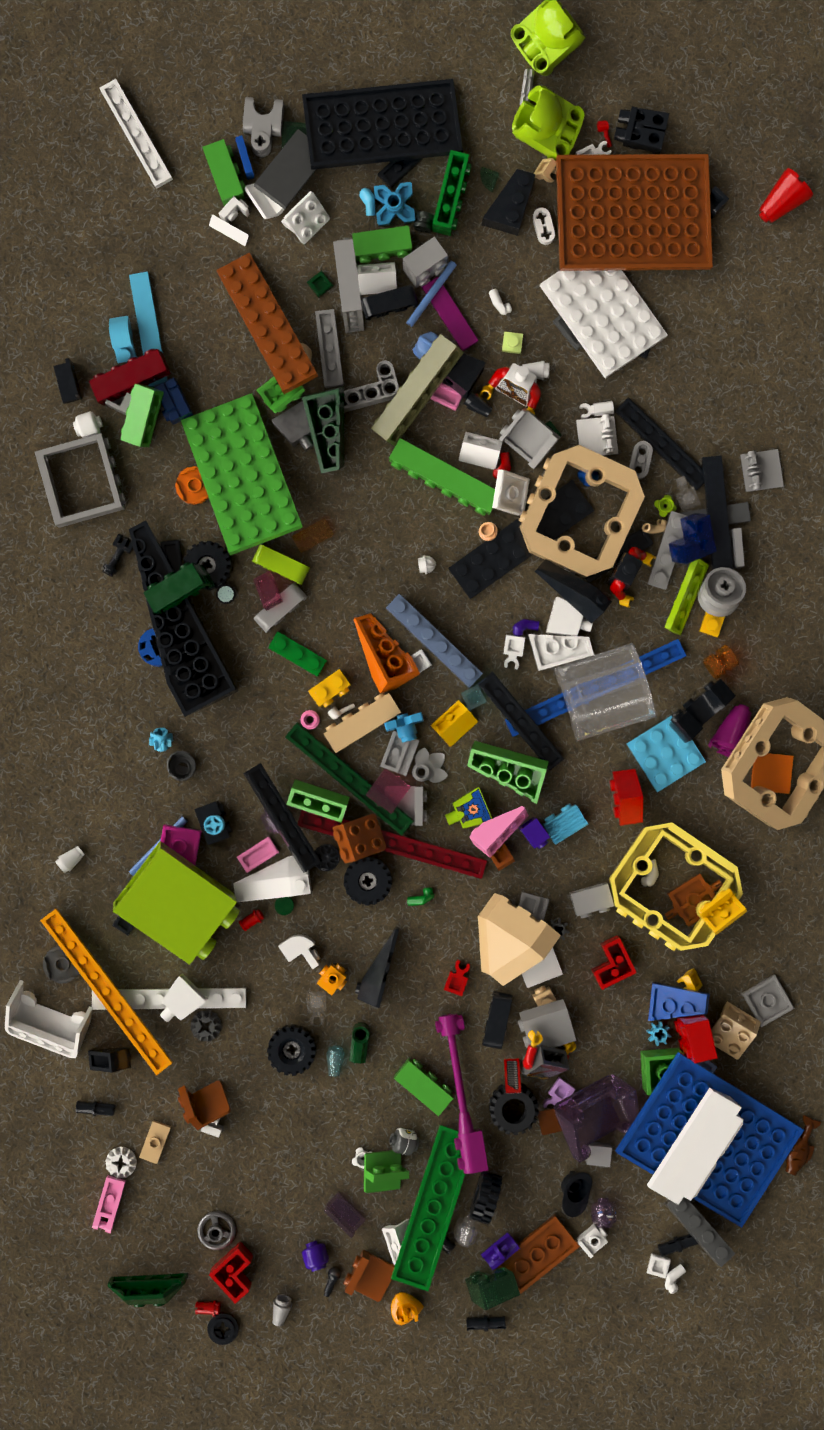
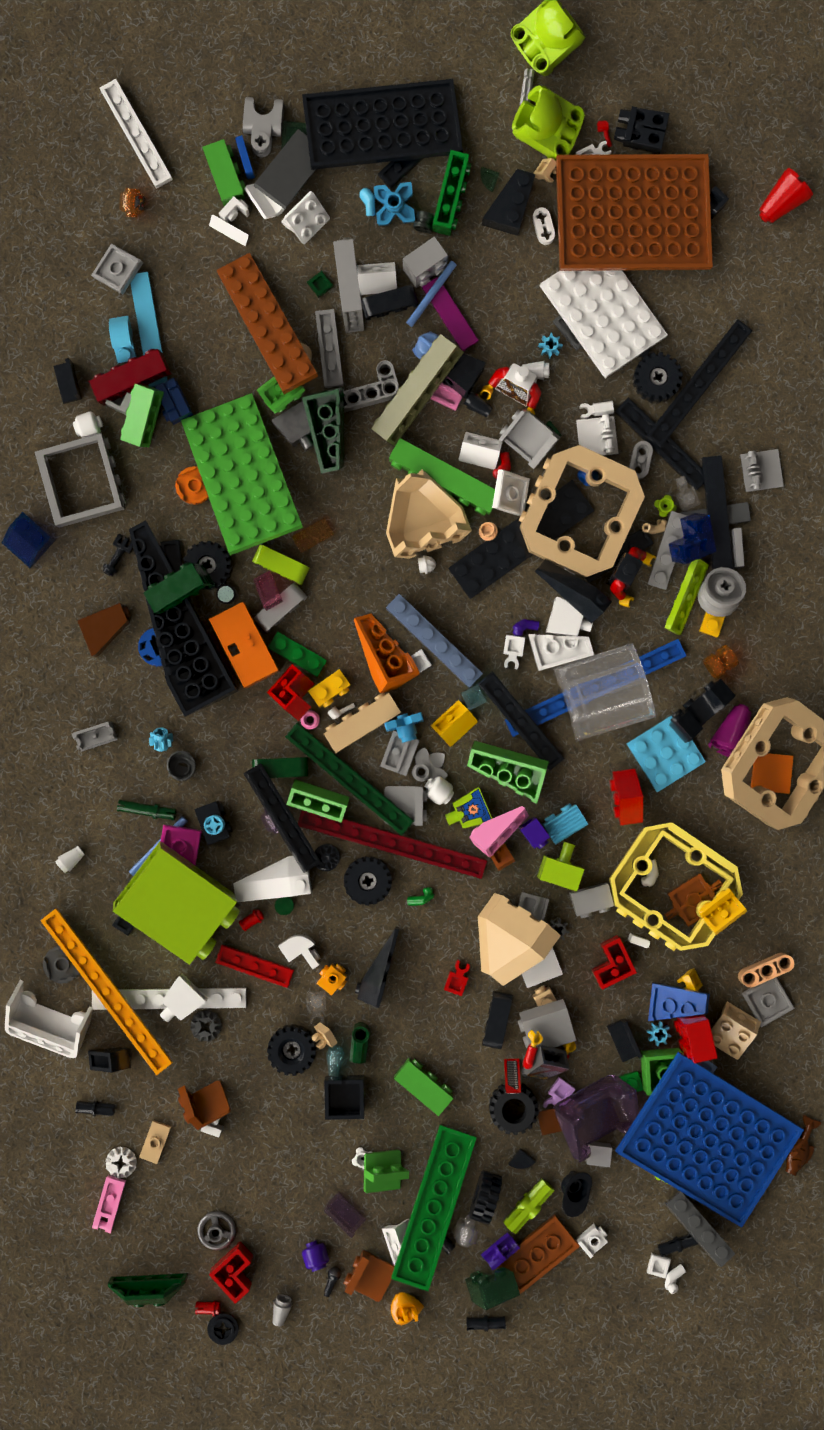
(27, 539): none -> clear blue slope
(95, 736): none -> light grey hinge
(104, 627): none -> reddish brown slope
(117, 269): none -> light grey tile
(132, 202): none -> clear orange head
(154, 811): none -> dark green pin
(244, 645): none -> orange brick
(254, 966): none -> red tile
(258, 854): bright pink tile -> none
(284, 766): none -> dark green beam
(290, 691): none -> red brick
(324, 1035): none -> tan tile
(344, 1097): none -> black piece
(359, 838): dark orange bracket -> none
(382, 244): bright green brick -> none
(388, 791): clear pink piece -> none
(404, 1141): dark grey head -> none
(423, 516): none -> tan panel
(439, 790): none -> white head
(469, 1140): magenta bar -> none
(497, 302): white arm -> none
(512, 342): yellowish green plate -> none
(521, 1160): none -> black tile
(528, 1206): none -> lime piece
(555, 344): none -> medium azure gear
(560, 870): none -> lime brick
(603, 1213): head -> none
(624, 1040): none -> black panel
(633, 1080): none -> green plate
(638, 940): none -> white tile
(653, 389): none -> black bush
(698, 384): none -> black tile
(698, 1147): white slope -> none
(775, 969): none -> light nougat beam

